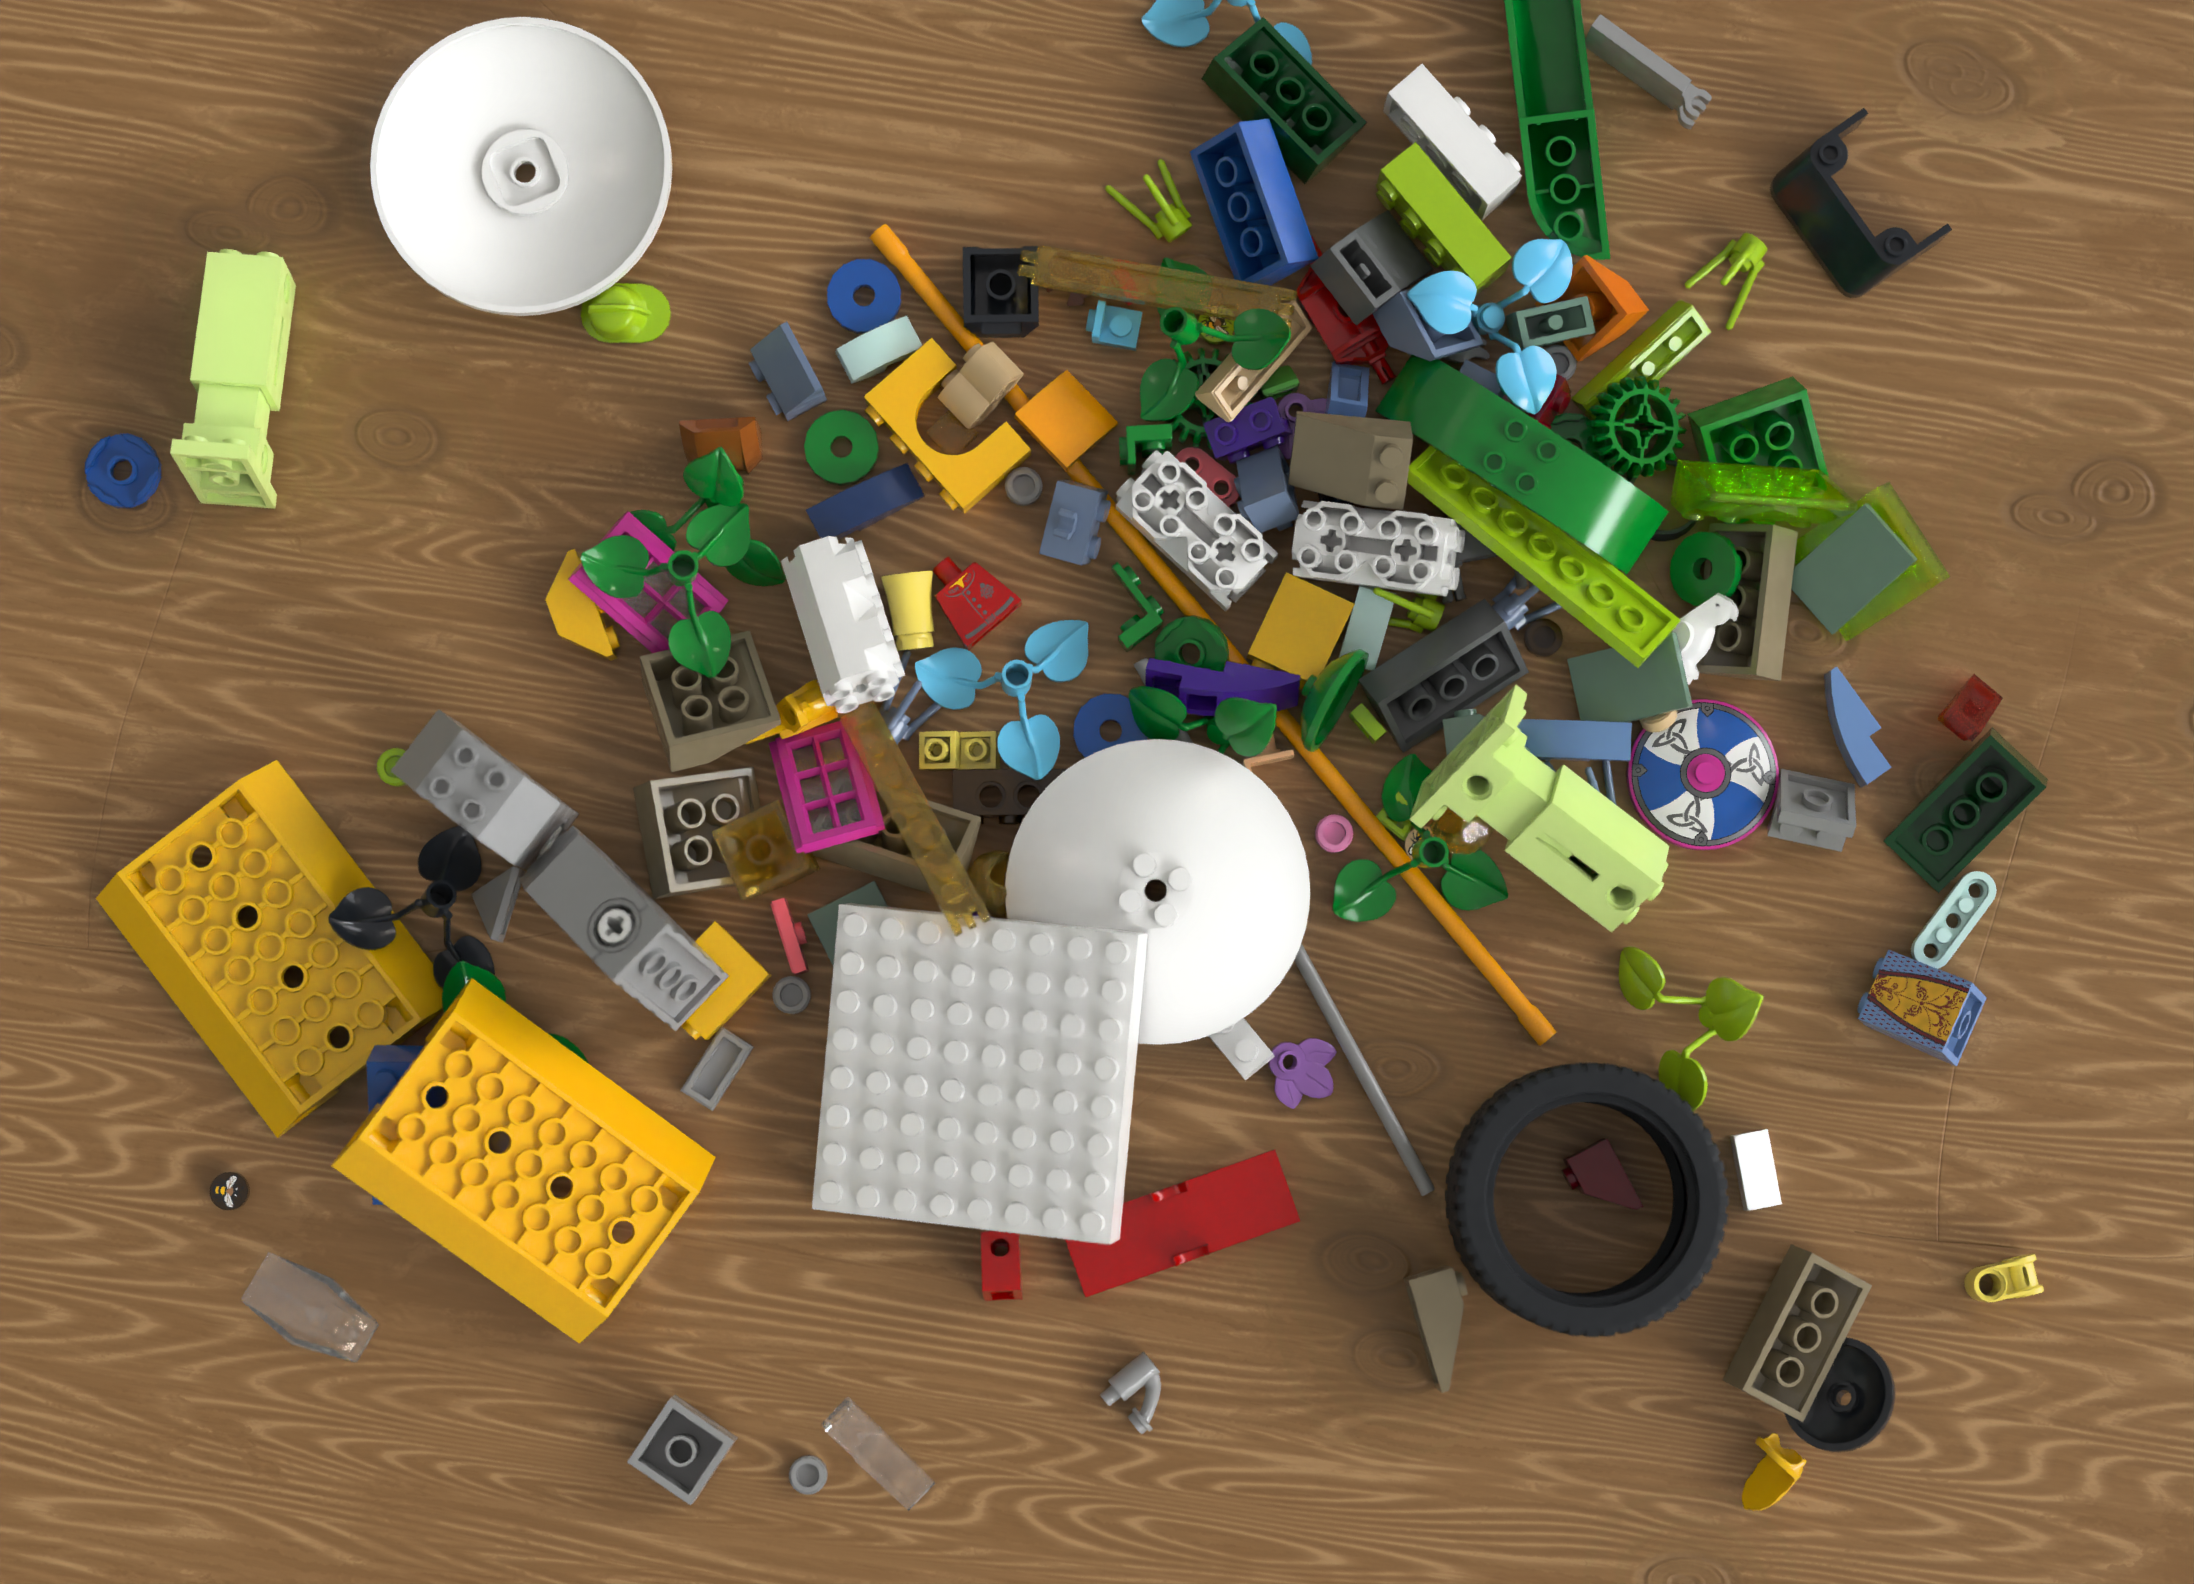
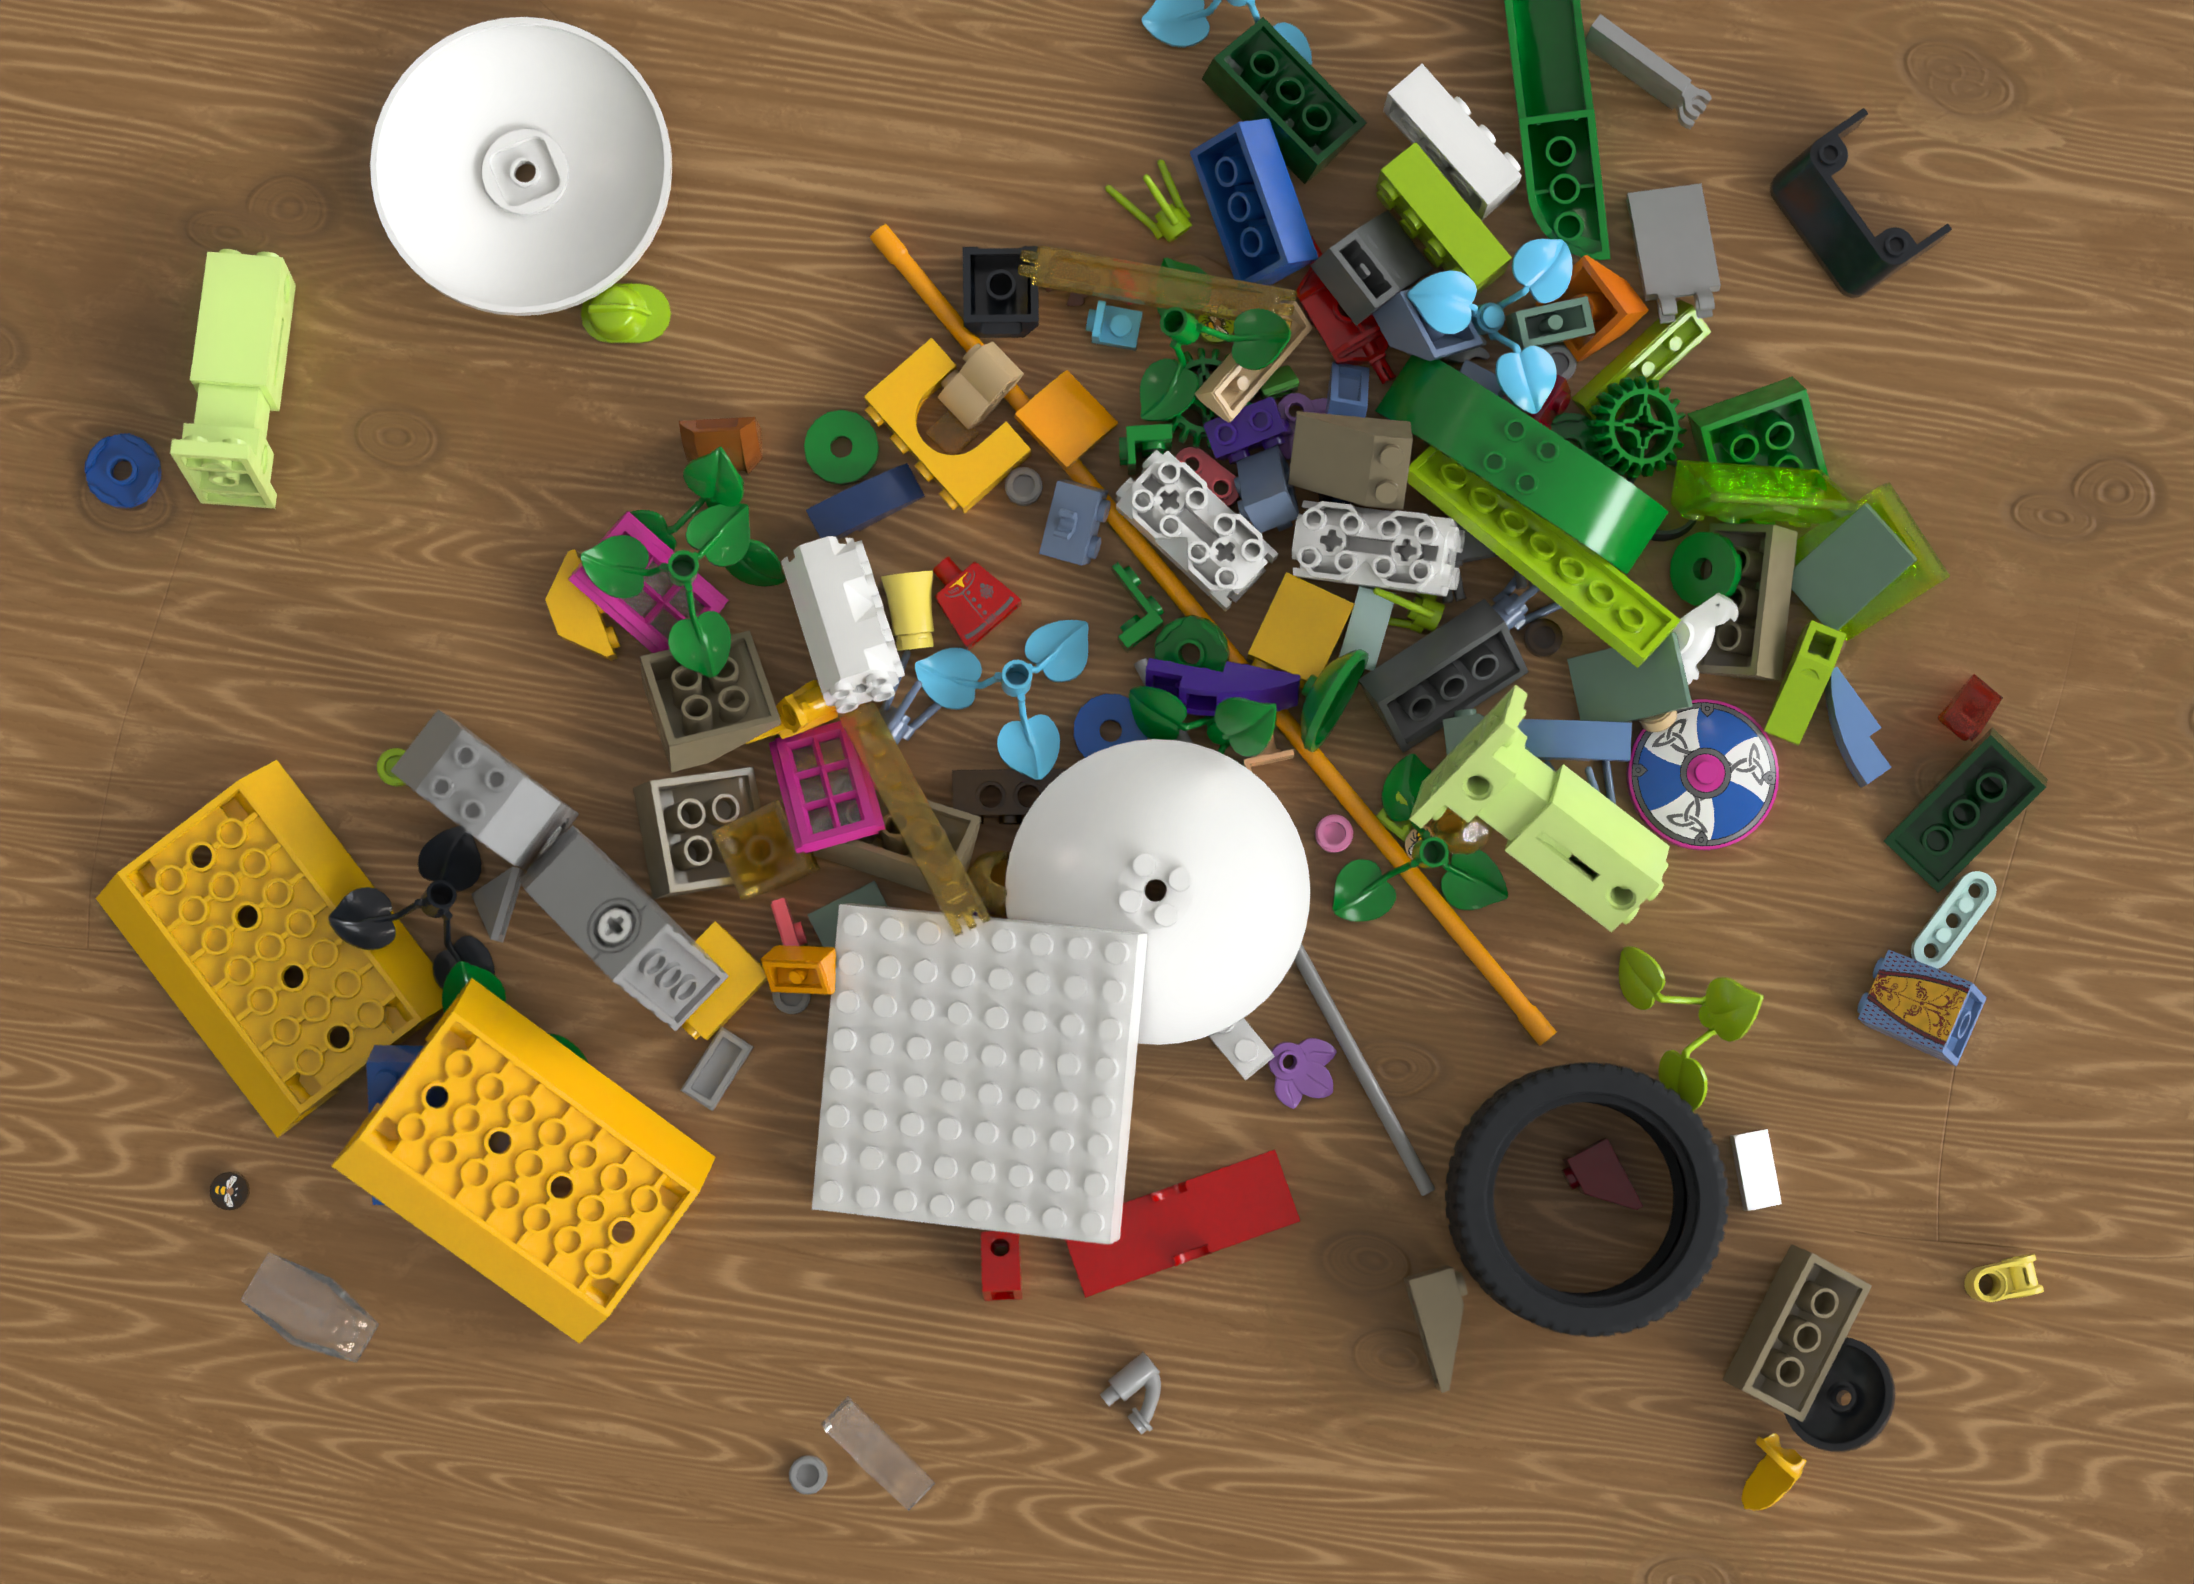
(682, 1449): light grey brick -> none
(787, 373): sand blue slope -> none
(800, 969): none -> light orange slope
(861, 274): blue tile -> none
(878, 349): light aqua slope -> none
(958, 750): light yellow slope -> none
(1367, 723): lime tile -> none
(1674, 248): none -> light grey tile
(1744, 256): lime plant -> none
(1804, 681): none -> lime slope
(1813, 810): light grey bracket -> none

